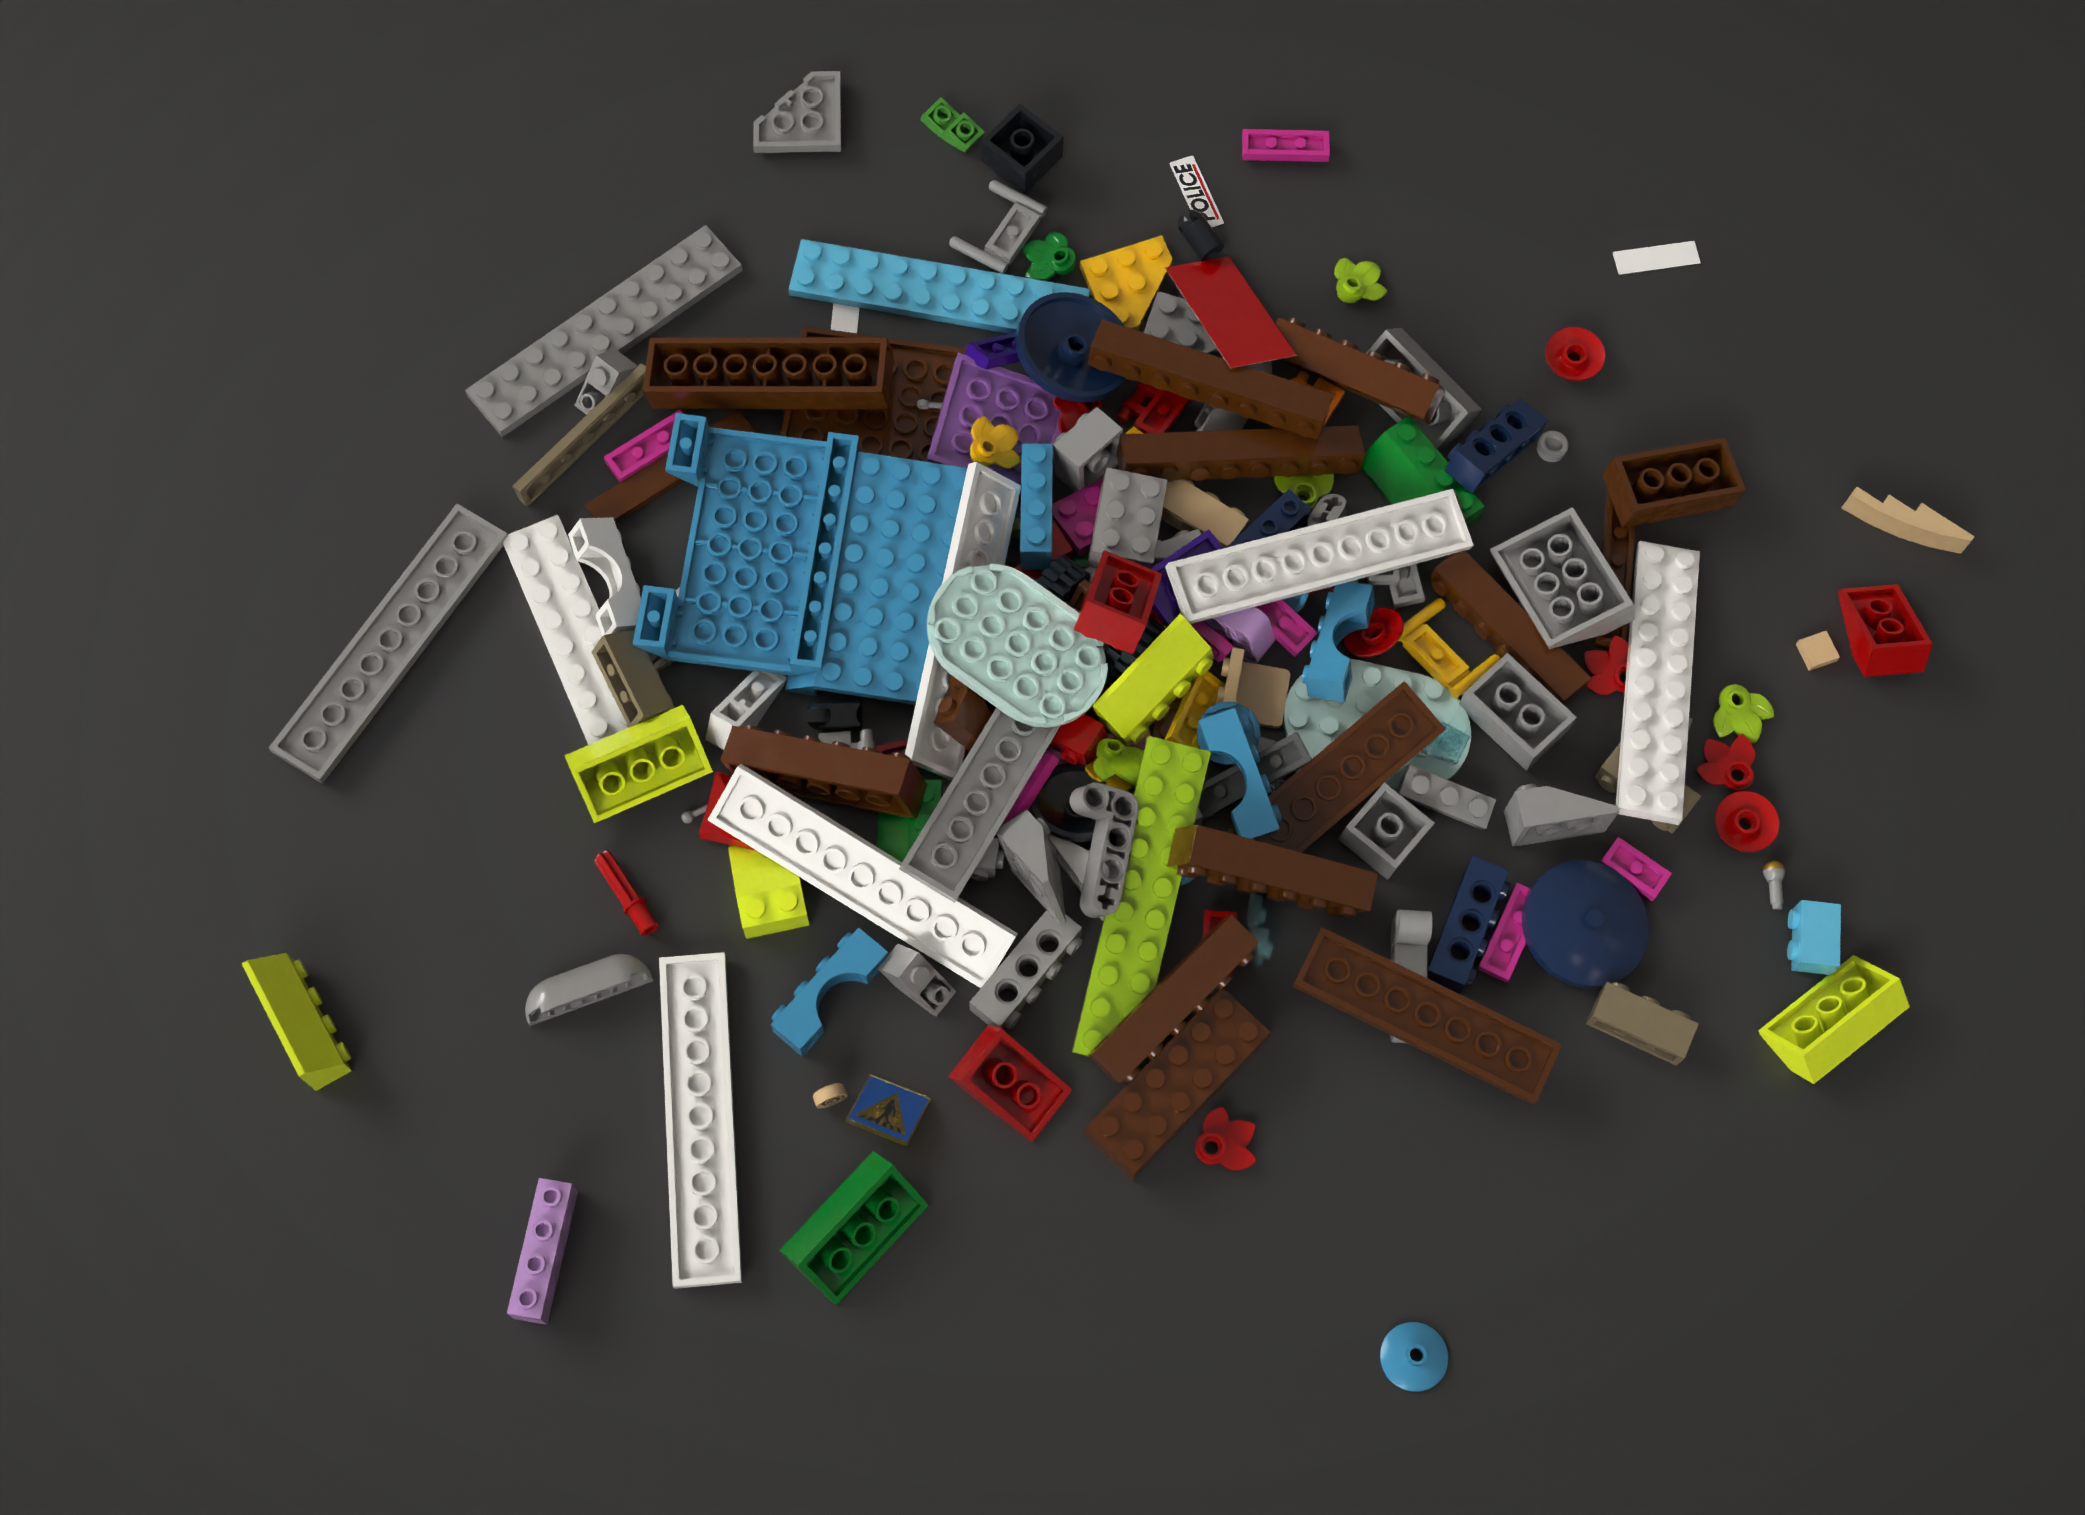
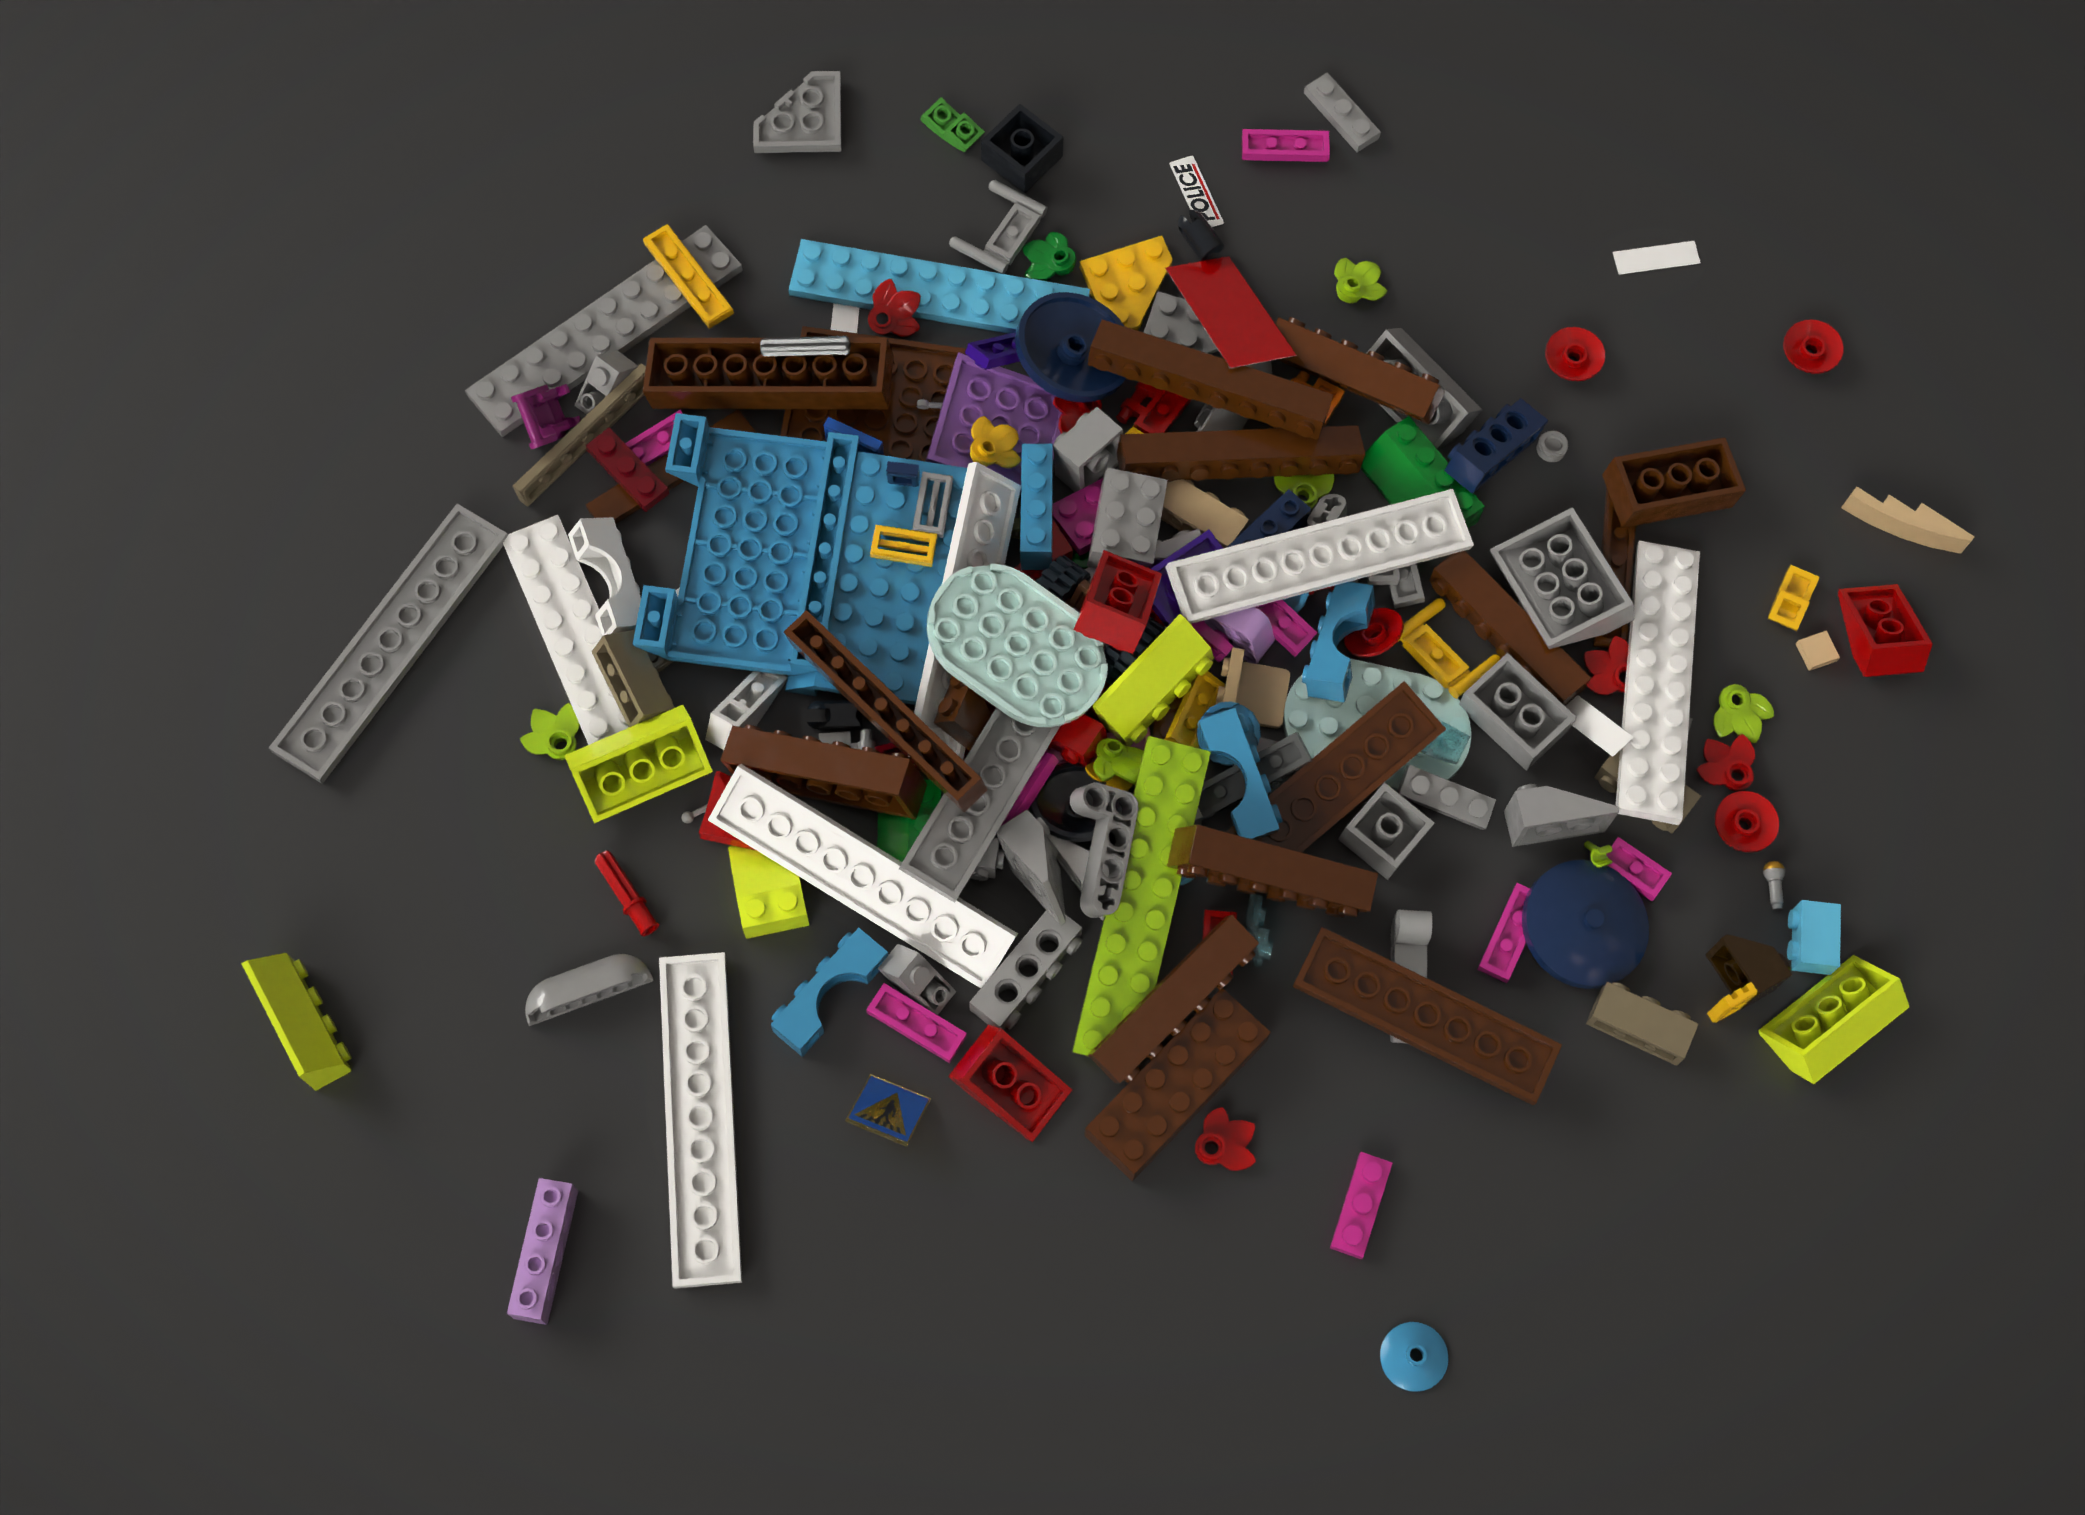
(544, 414): none -> magenta piece
(550, 730): none -> lime plate
(627, 469): none -> dark red plate
(688, 276): none -> yellow tile
(805, 346): none -> axle
(829, 1095): tan tile -> none
(854, 1227): green slope -> none
(866, 443): none -> blue tile
(886, 711): none -> reddish brown brick
(898, 307): none -> red plate
(900, 556): none -> yellow tile
(903, 474): none -> dark blue tile
(916, 1023): none -> dark pink plate
(929, 528): none -> light grey tile
(1342, 112): none -> light grey plate
(1361, 1205): none -> dark pink plate
(1478, 877): dark blue brick -> none
(1598, 726): none -> white sticker
(1598, 854): none -> lime hand
(1732, 1003): none -> yellow tile
(1747, 961): none -> dark brown slope
(1793, 597): none -> yellow slope
(1817, 337): none -> red dish

